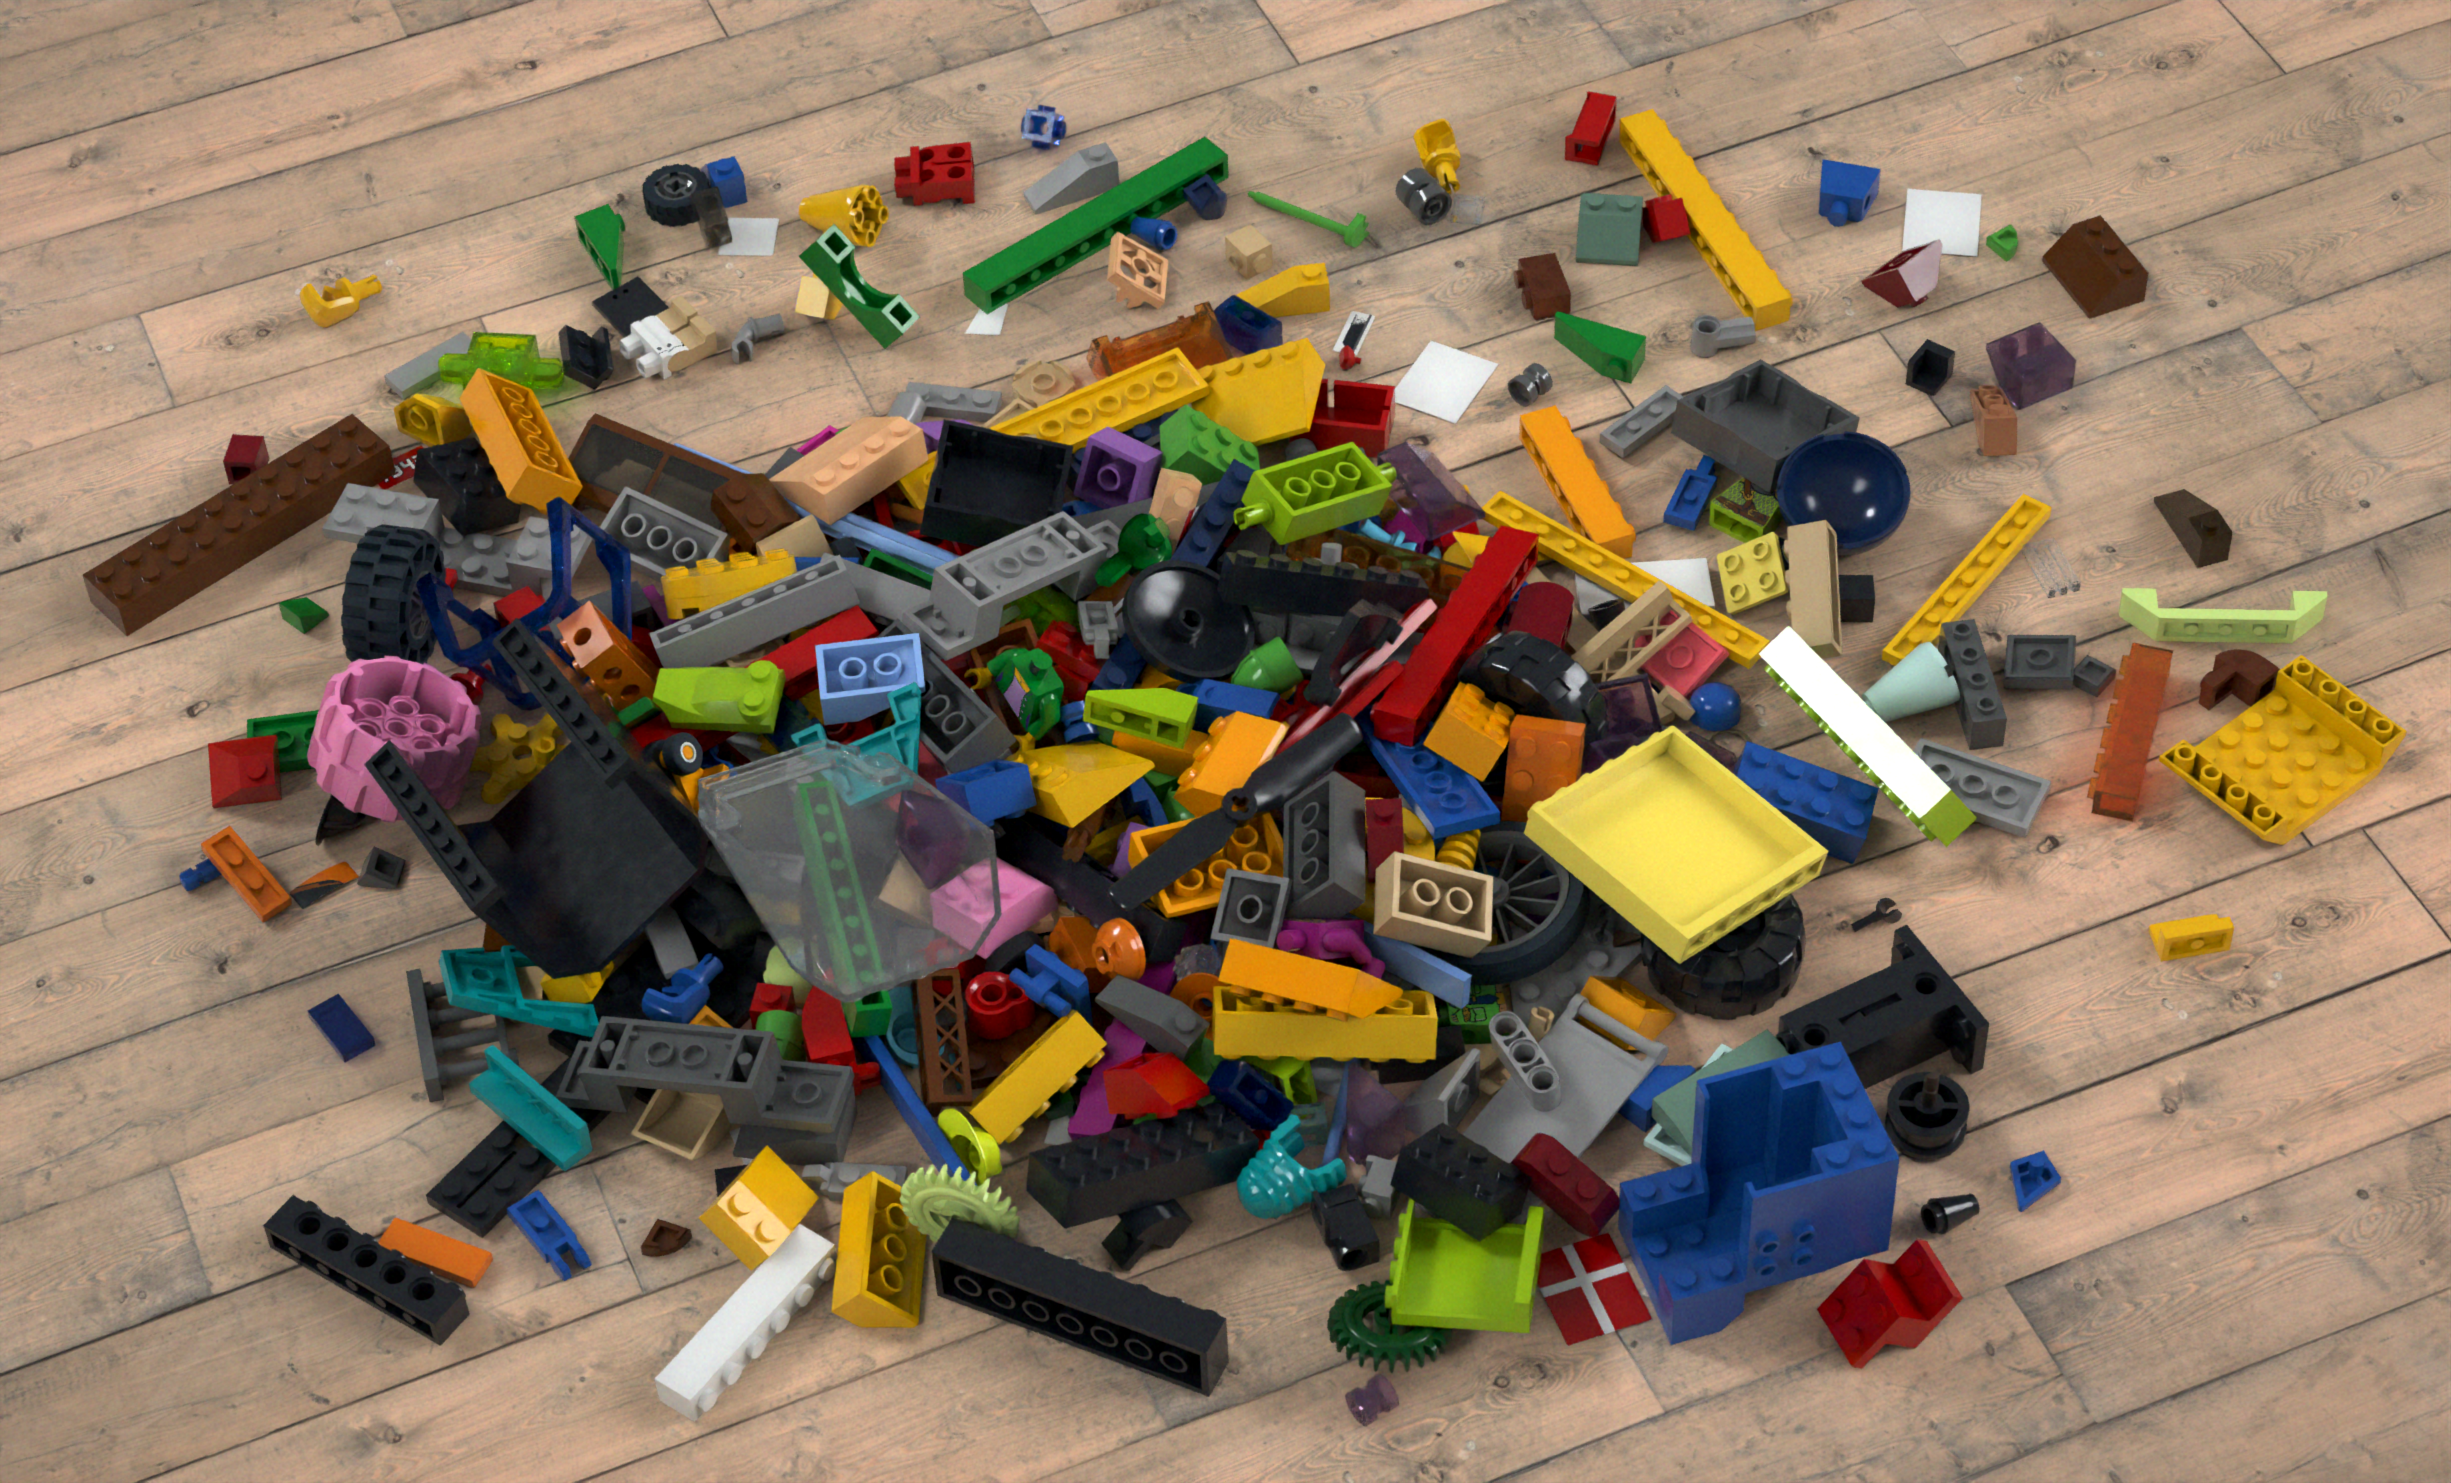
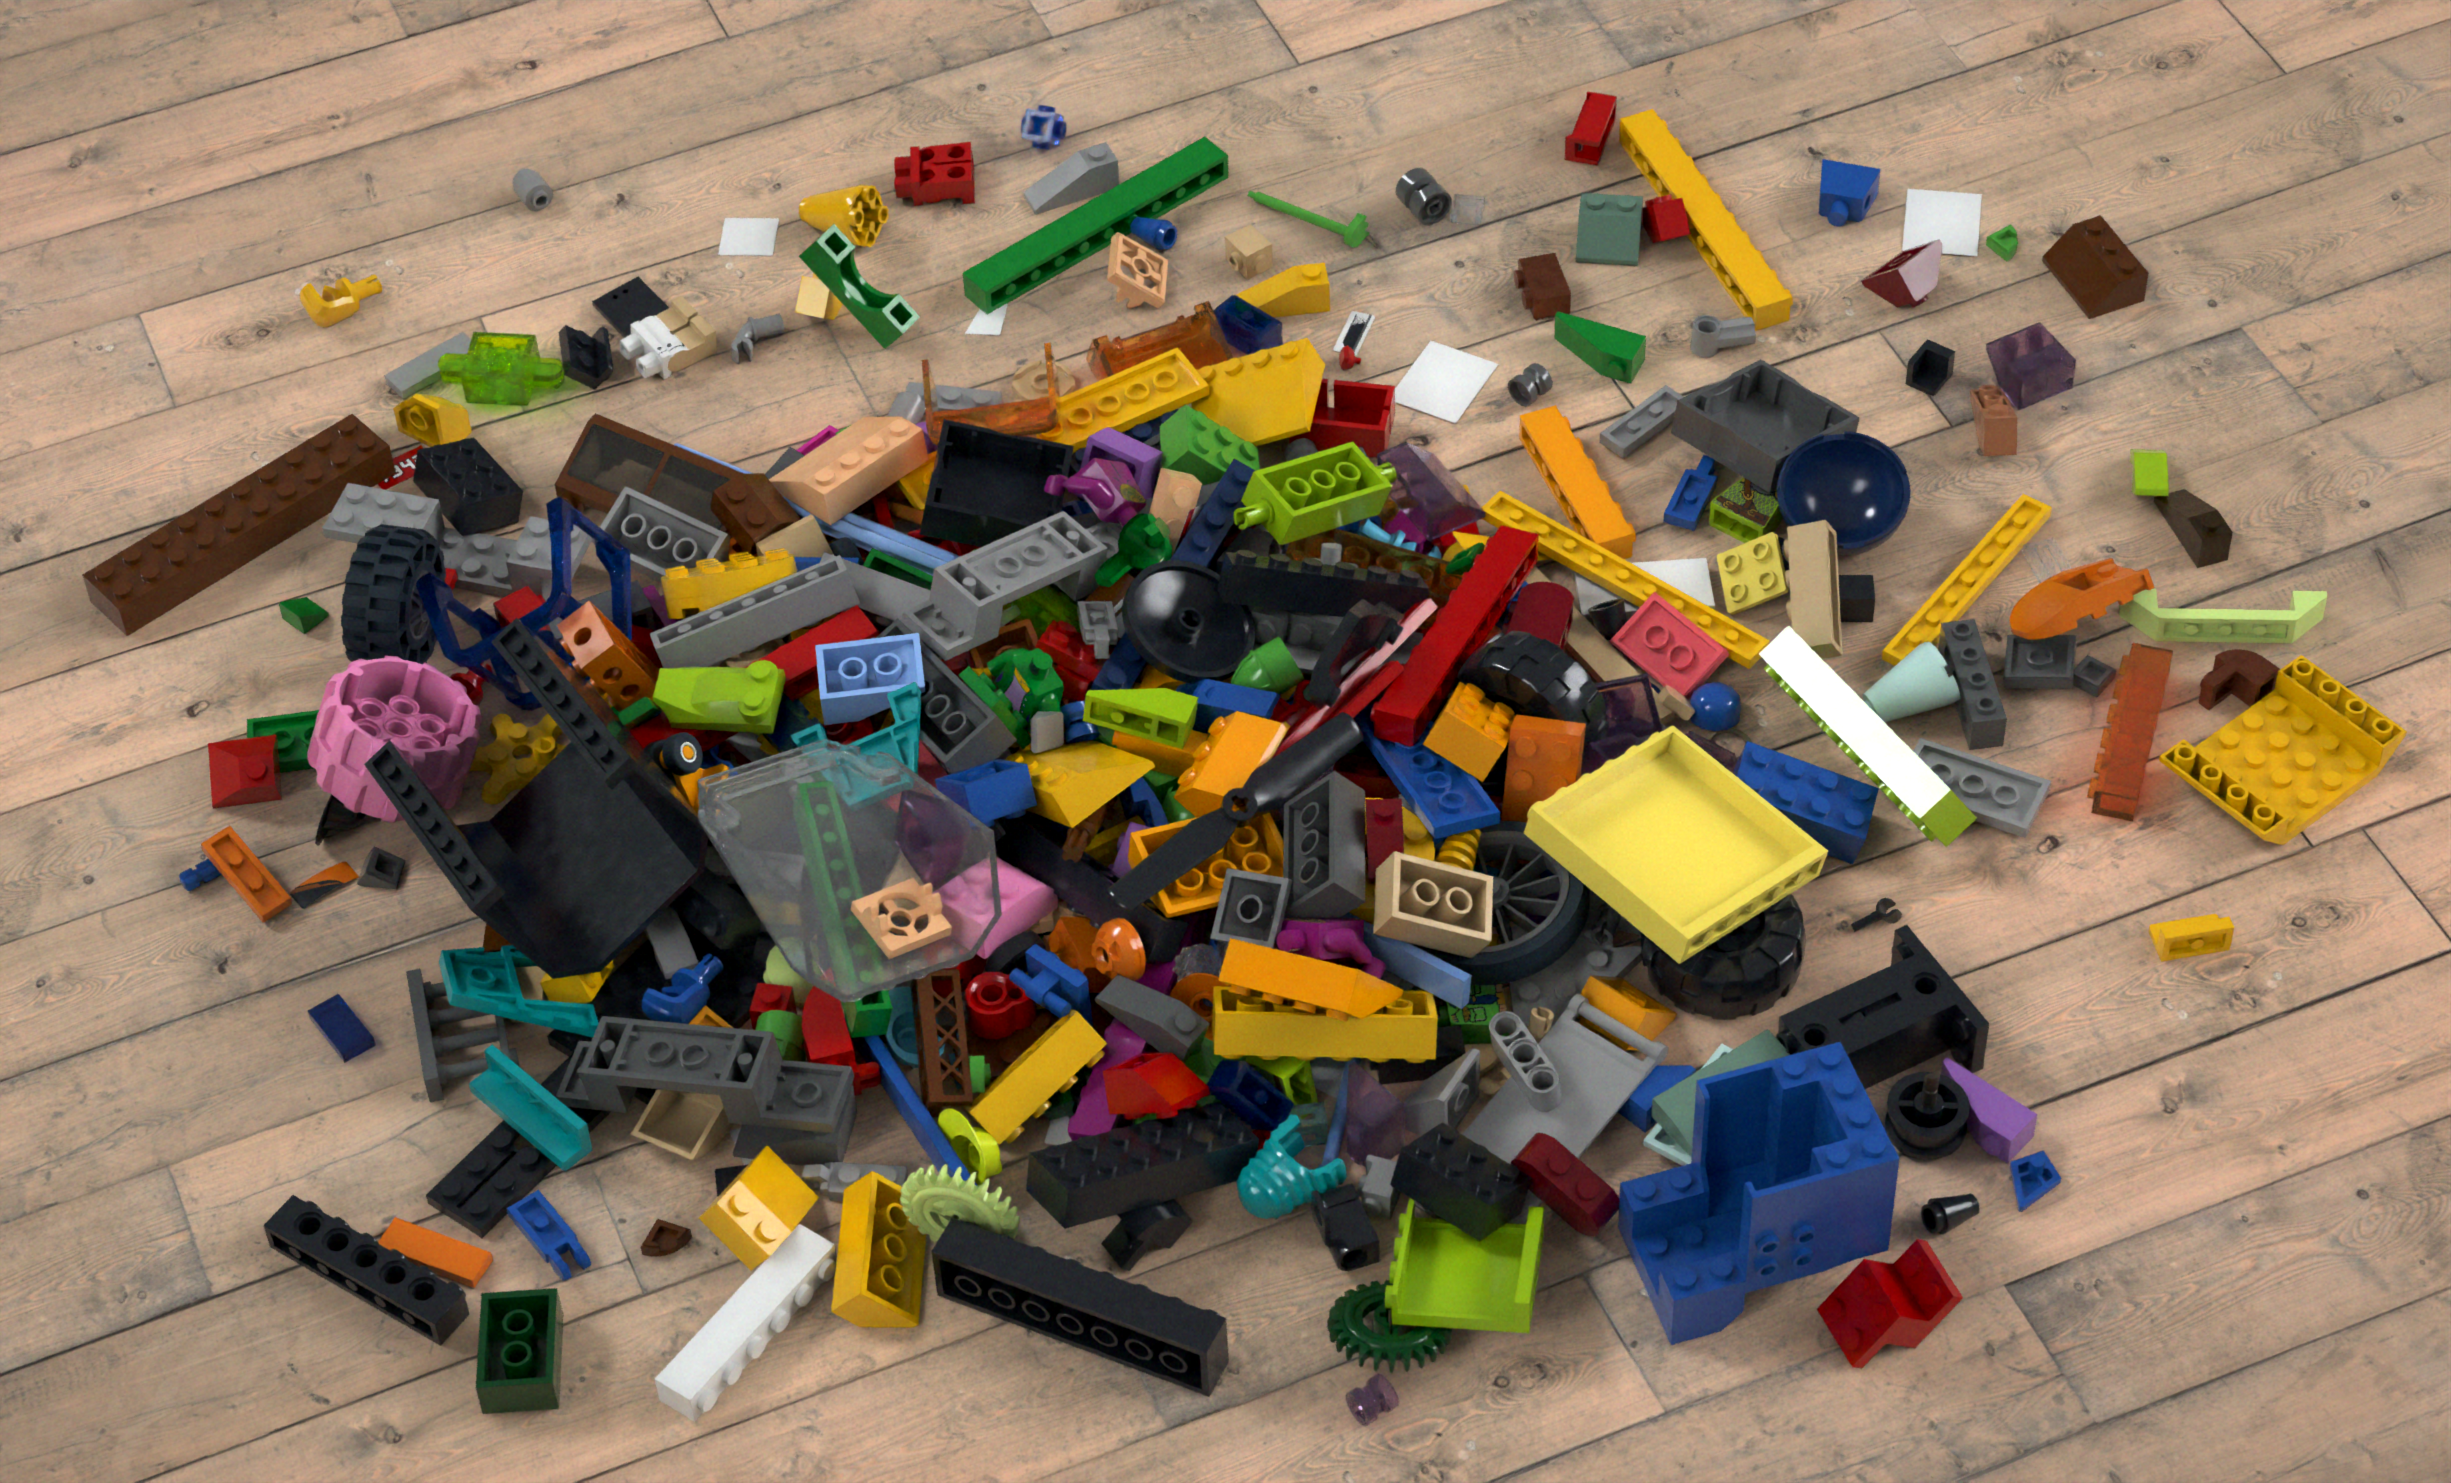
(244, 456): dark red brick -> none
(519, 441): light orange brick -> none
(519, 1351): none -> dark green brick
(532, 189): none -> light grey brick
(603, 240): green slope -> none
(668, 193): black wheel -> none
(711, 217): clear smoke leg -> none
(729, 179): blue slope -> none
(879, 926): none -> light nougat piece
(979, 1073): none -> bright green plate
(998, 703): none -> green plate
(1011, 418): none -> clear orange windscreen
(1046, 731): none -> light grey slope
(1106, 488): none -> magenta torso
(1206, 198): dark blue plate -> none
(1438, 152): yellow piece -> none
(1464, 560): none -> green slope
(1589, 1289): red sticker -> none
(1620, 635): tan fence -> none
(1994, 1118): none -> medium lavender slope
(2057, 604): none -> orange slope
(2149, 472): none -> lime slope

